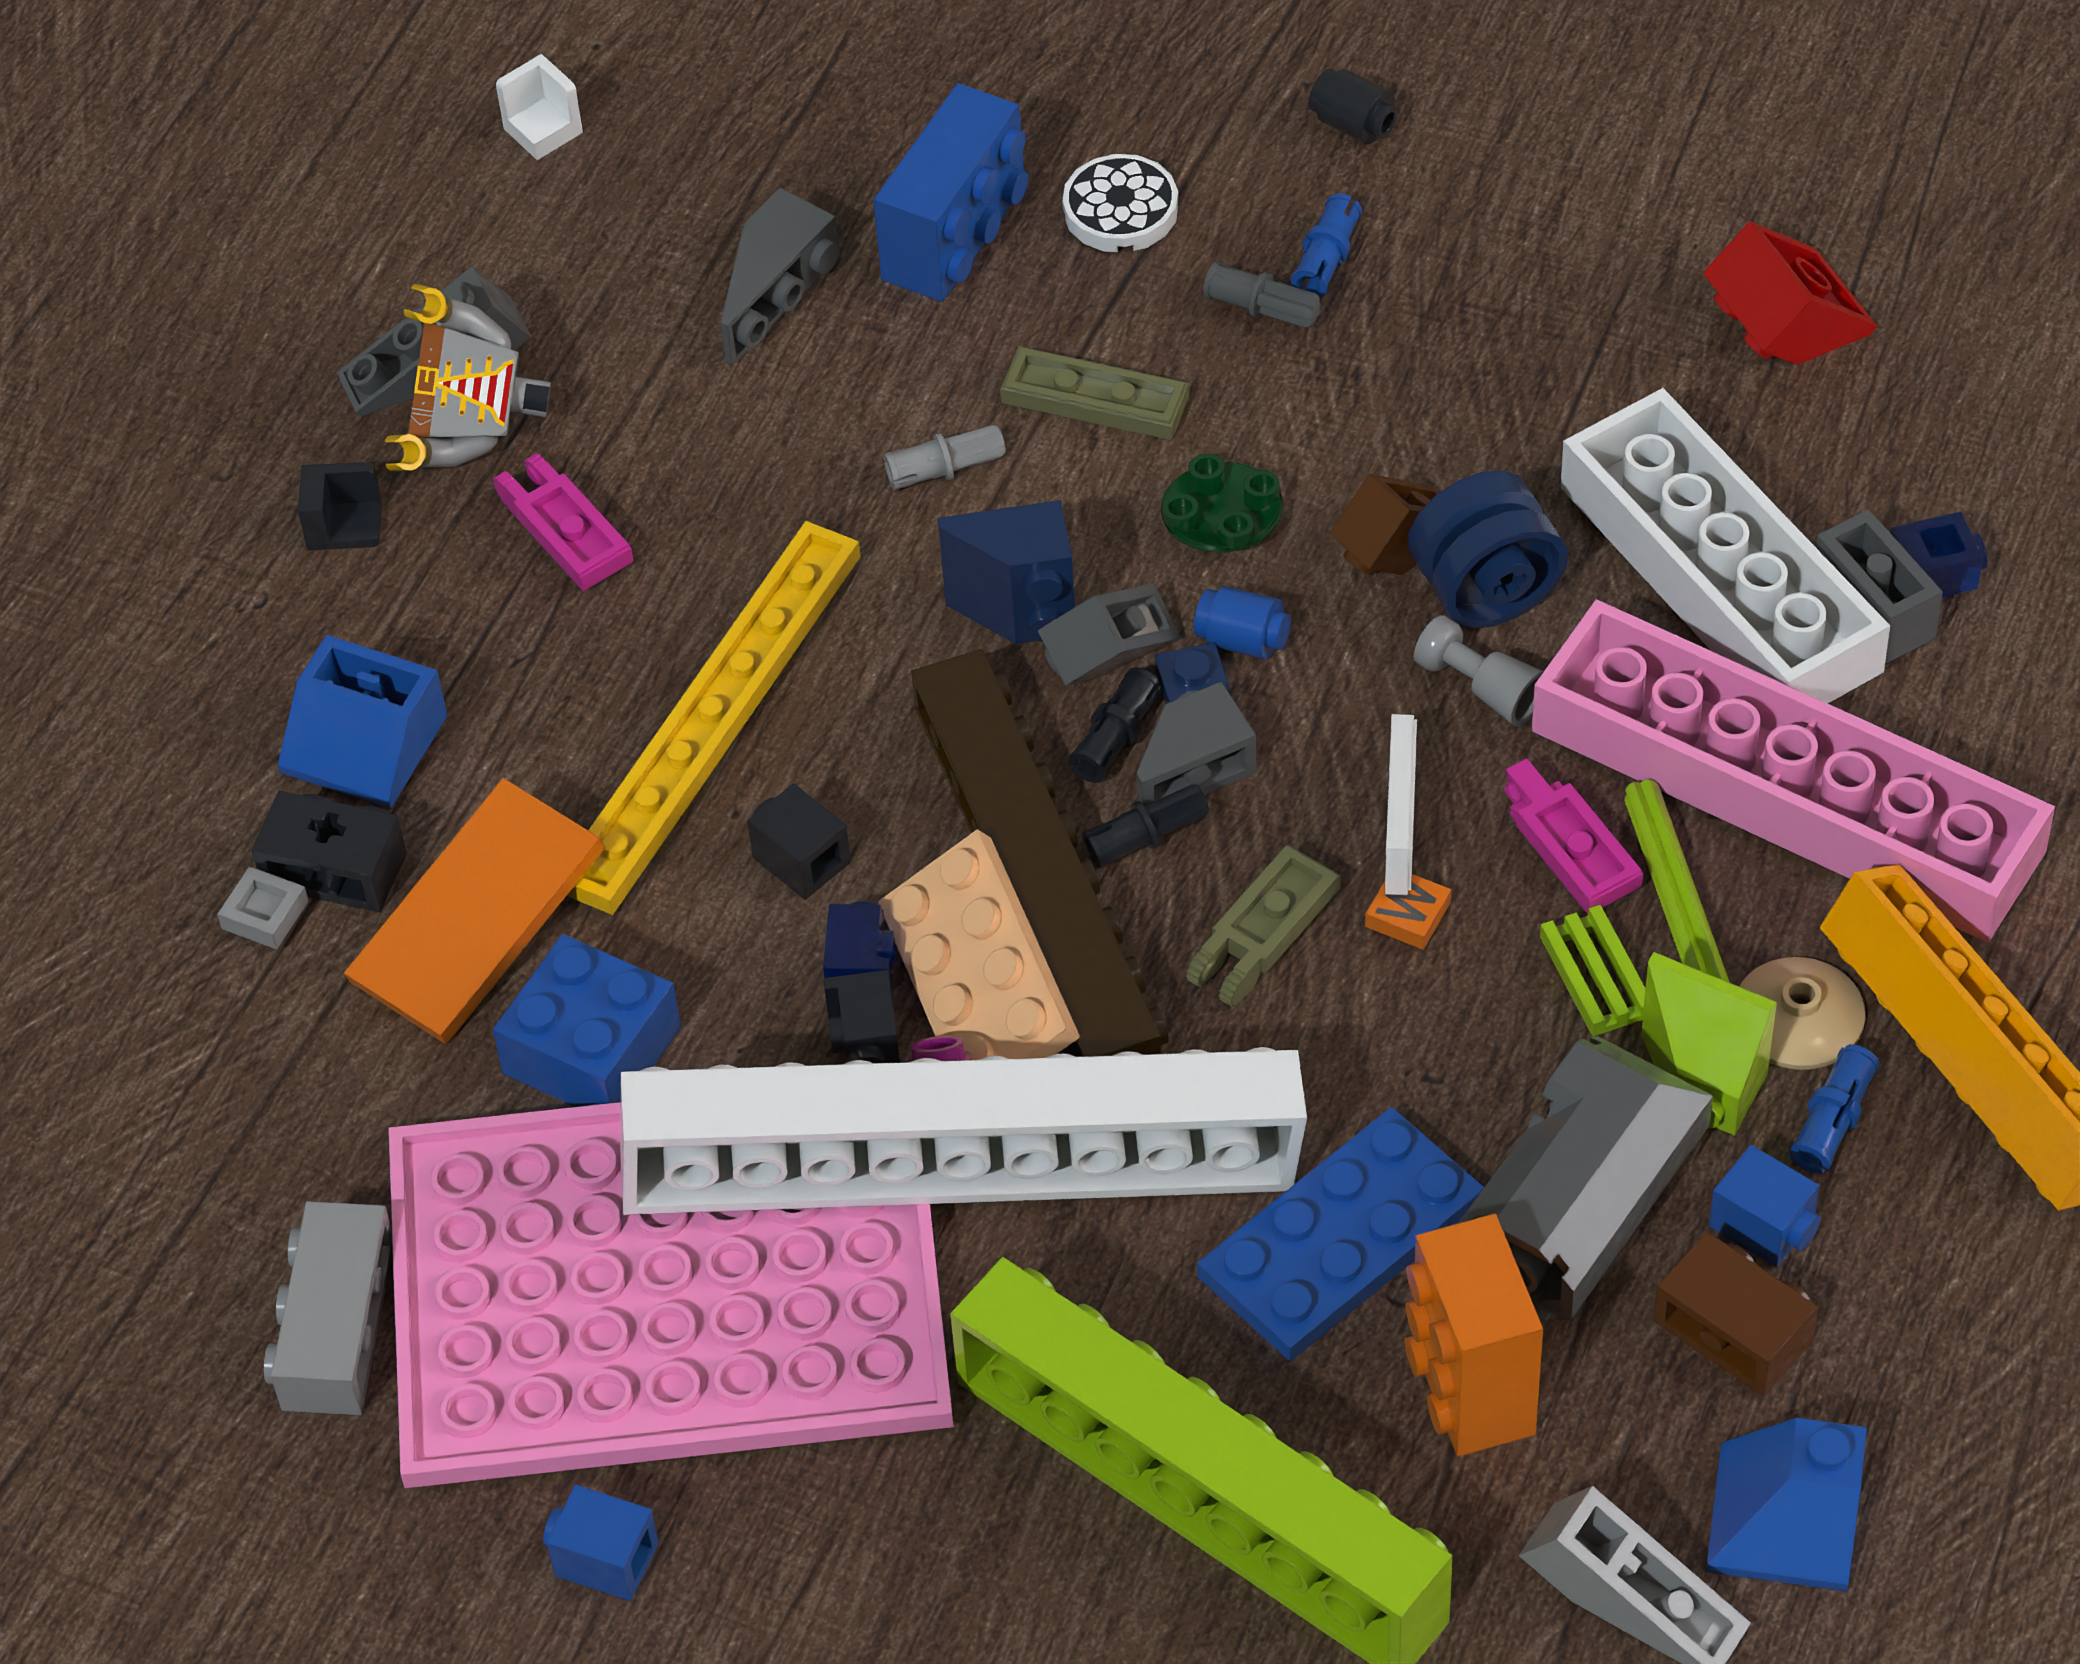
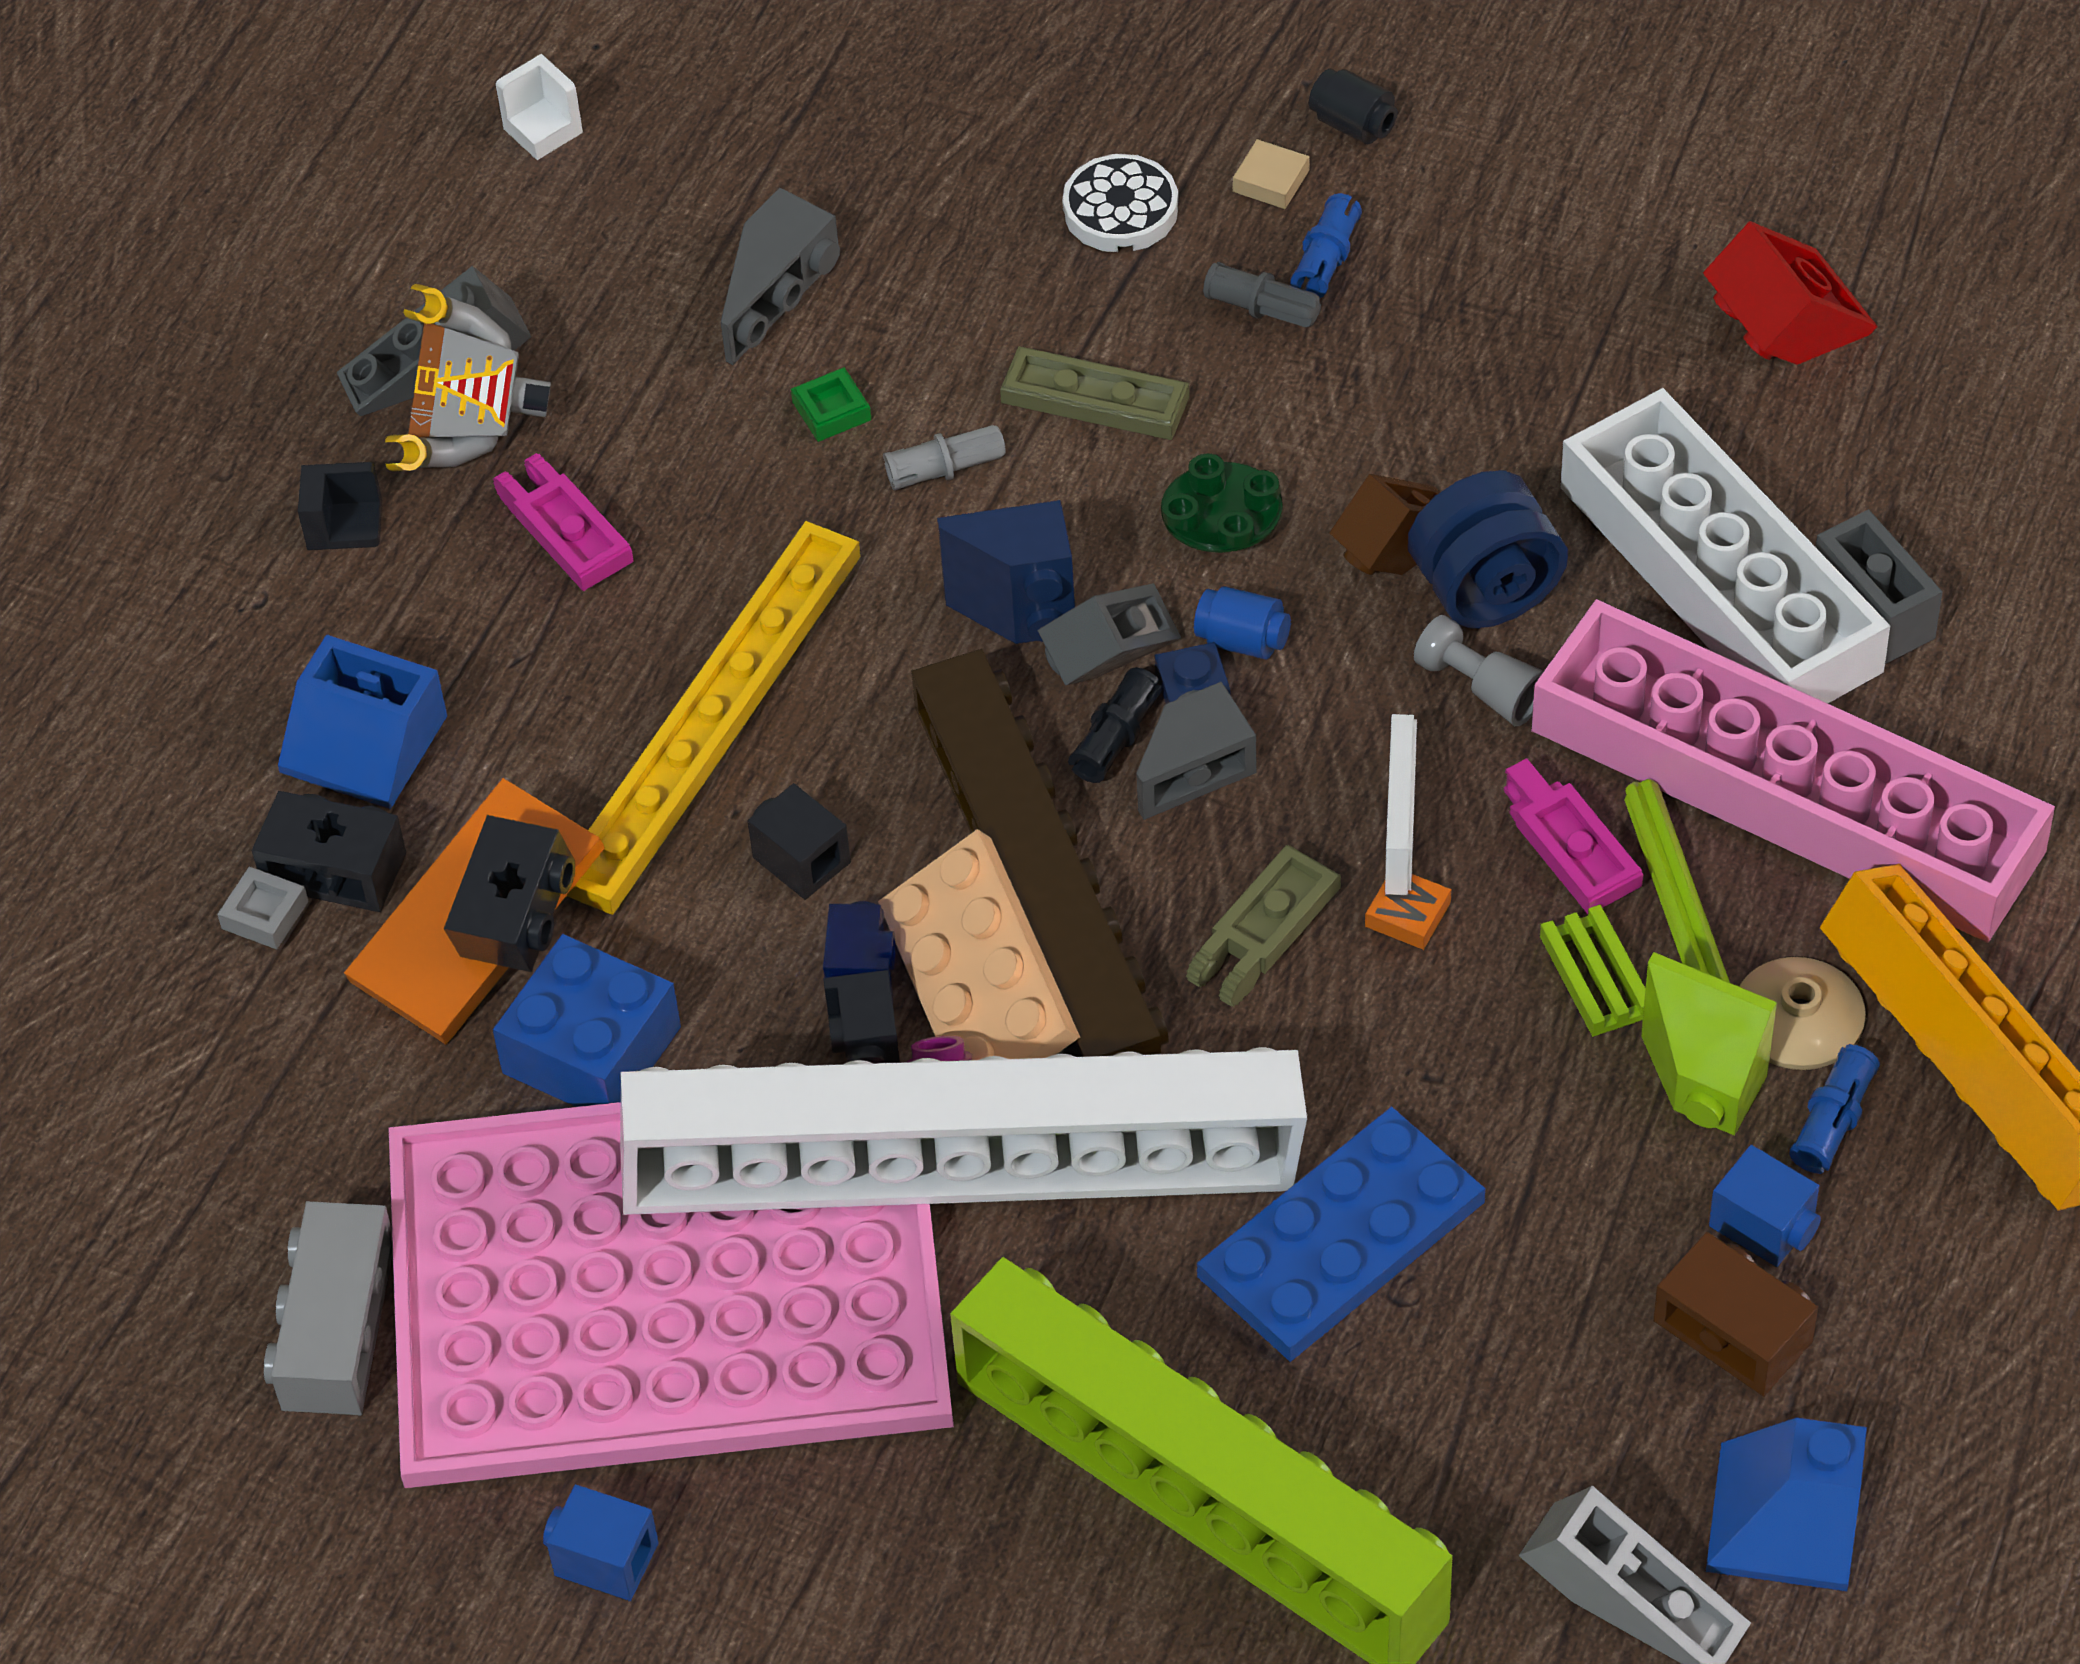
(510, 893): none -> black brick
(831, 404): none -> green tile
(950, 192): blue brick -> none
(1144, 825): black axle -> none
(1271, 174): none -> tan tile
(1474, 1335): orange brick -> none
(1590, 1169): dark grey brick -> none
(1945, 551): clear blue brick -> none

